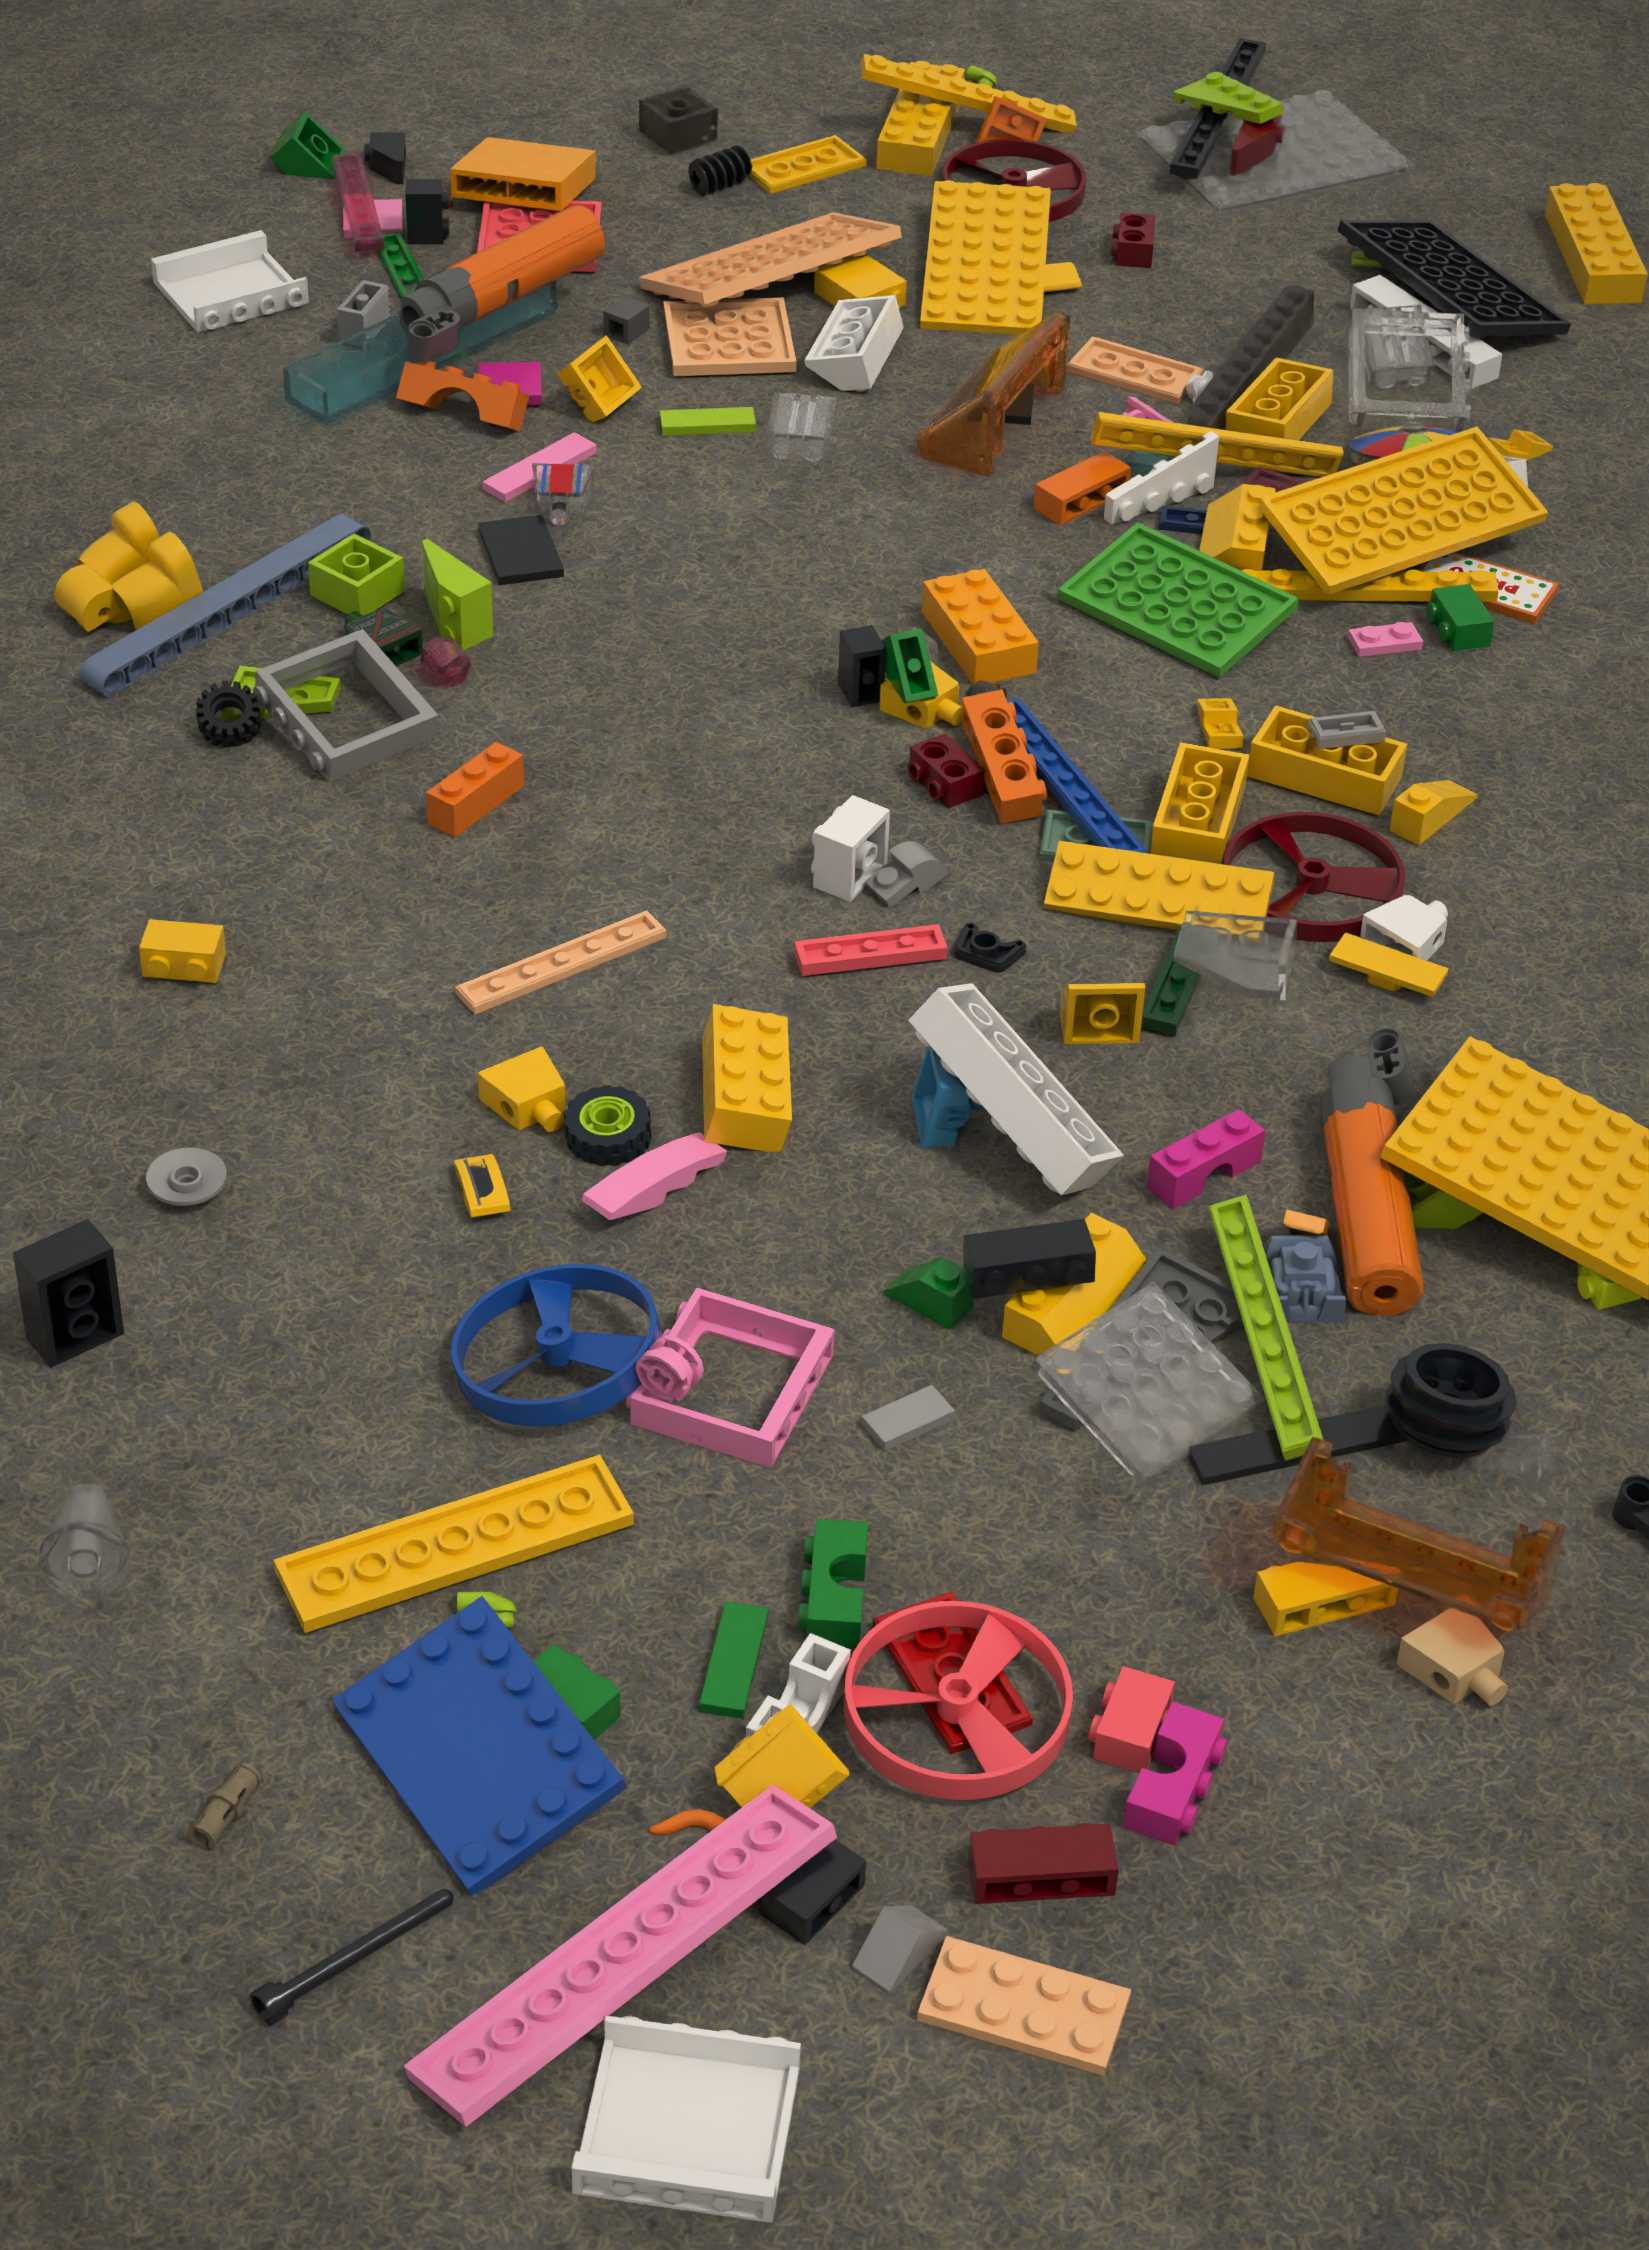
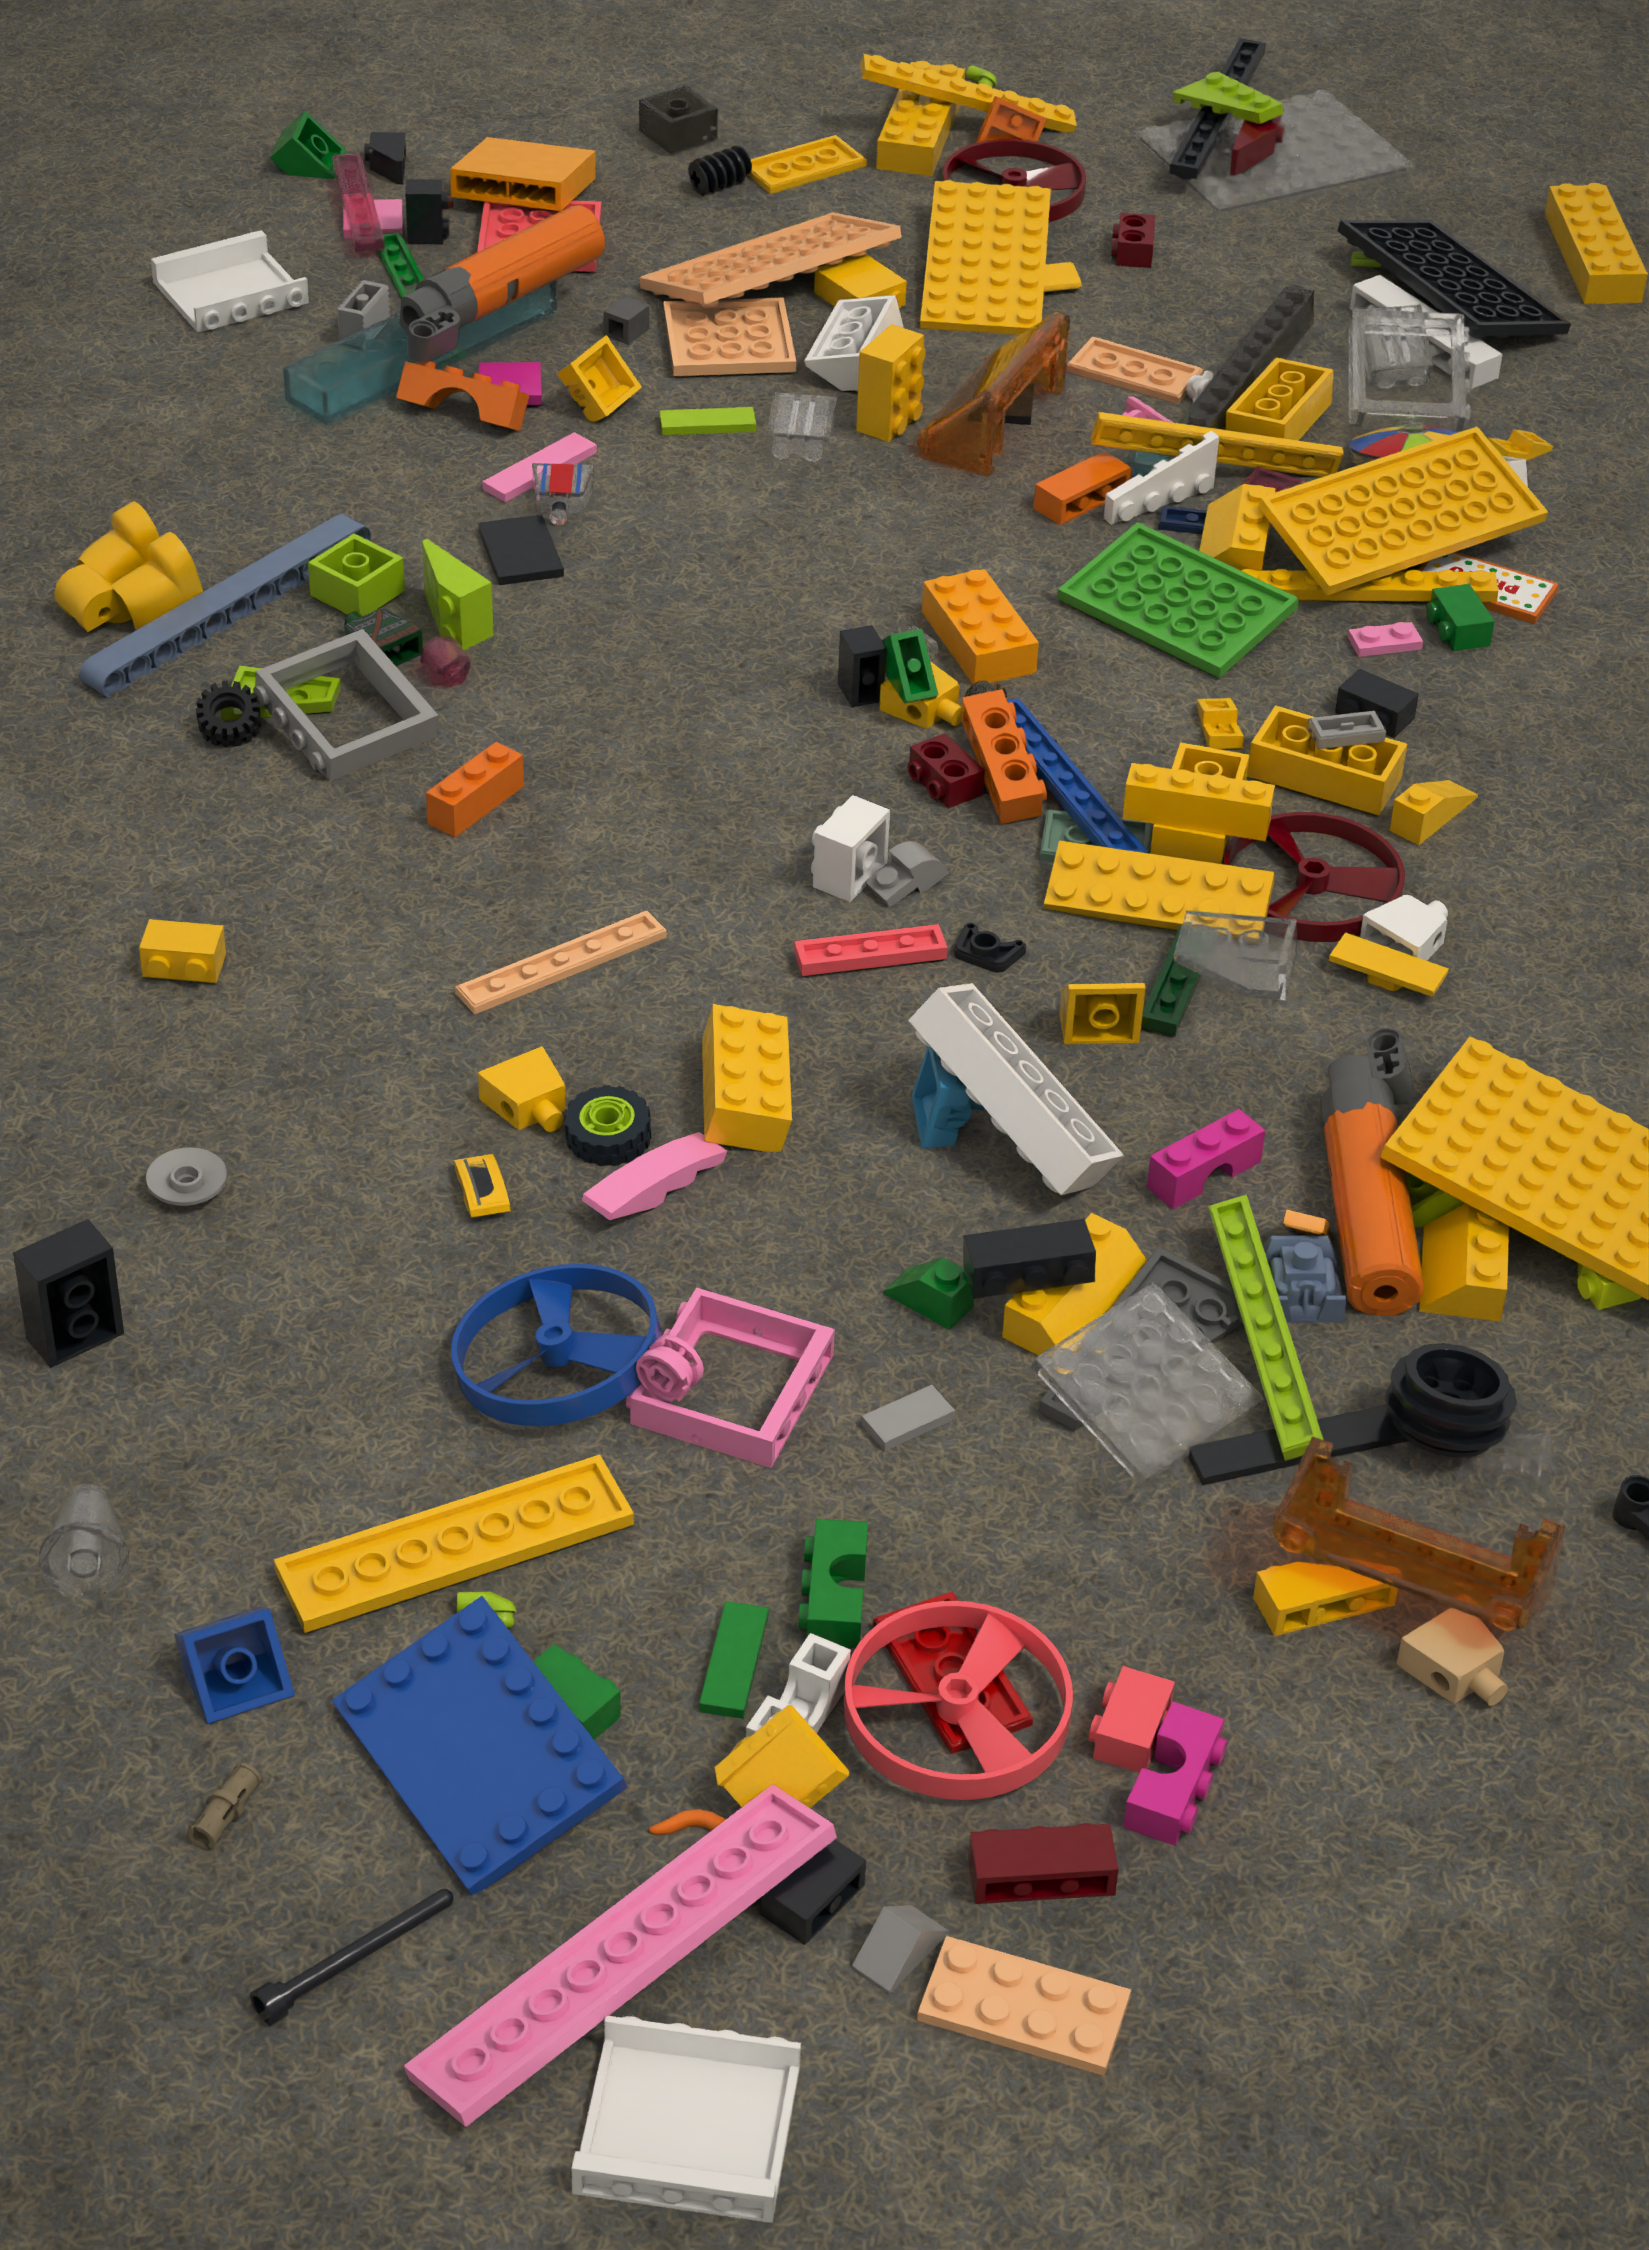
(235, 1663): none -> blue slope
(890, 383): none -> yellow brick
(1198, 801): none -> yellow wedge
(1390, 701): none -> black brick
(1465, 1265): none -> yellow slope

